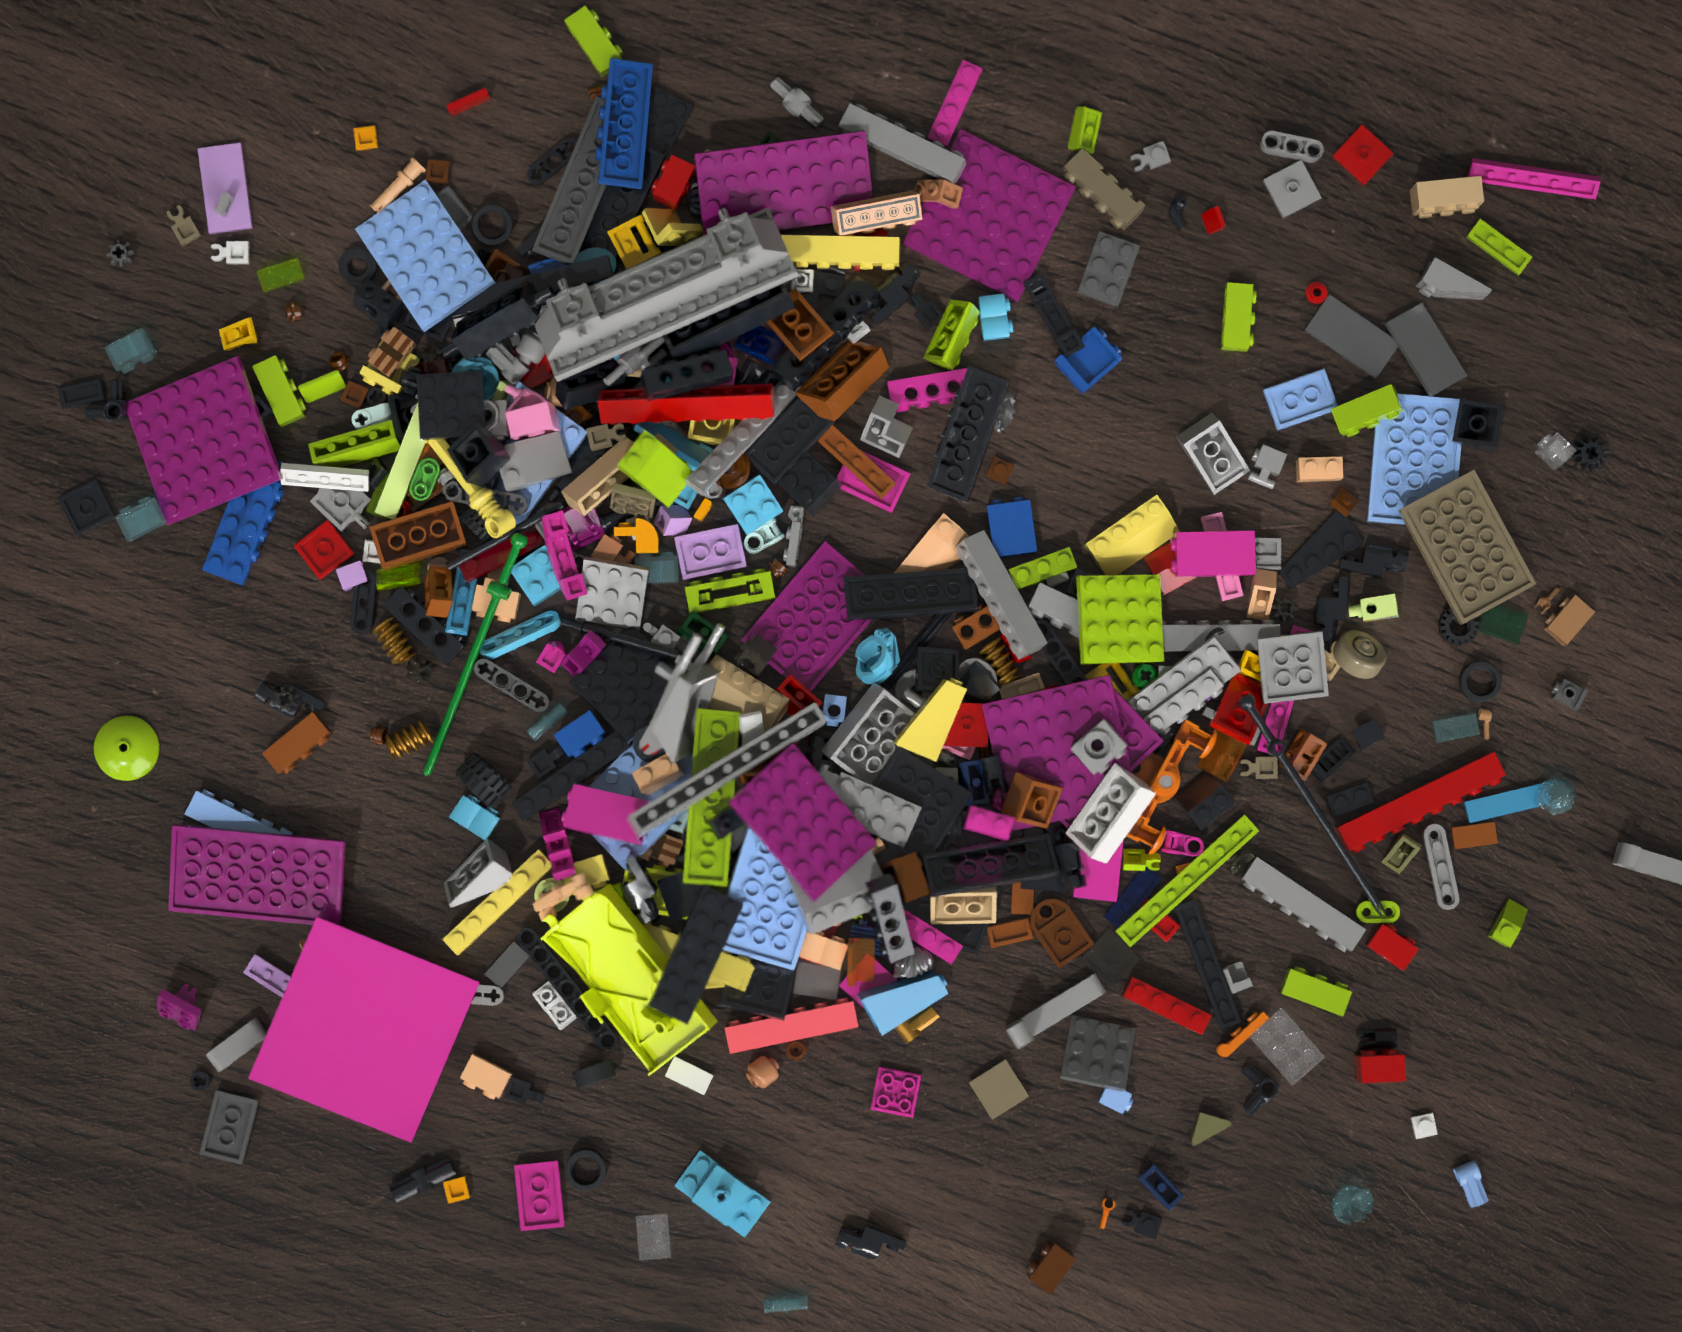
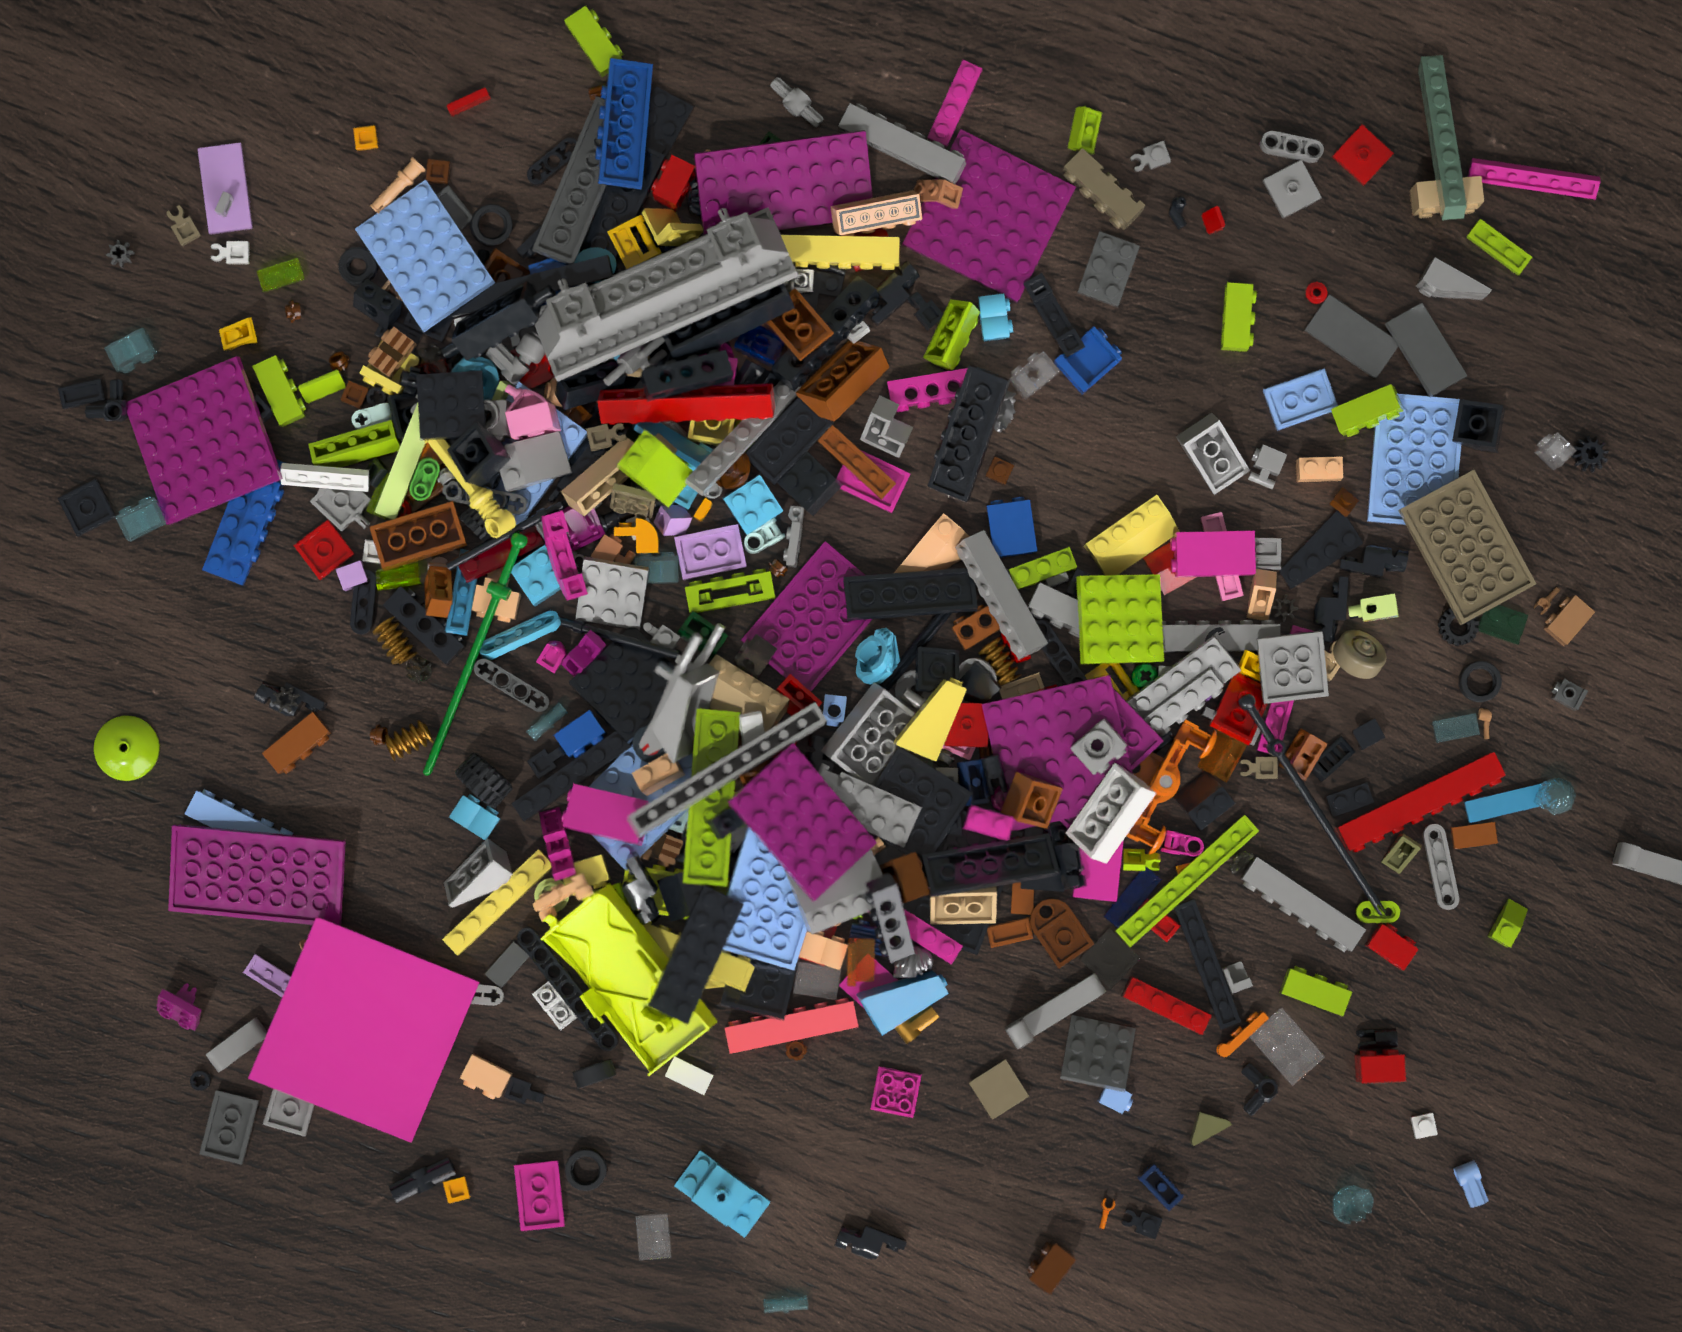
(288, 1113): none -> light grey plate
(762, 1072): nougat head -> none
(1028, 386): none -> clear brick
(1442, 137): none -> sand green brick

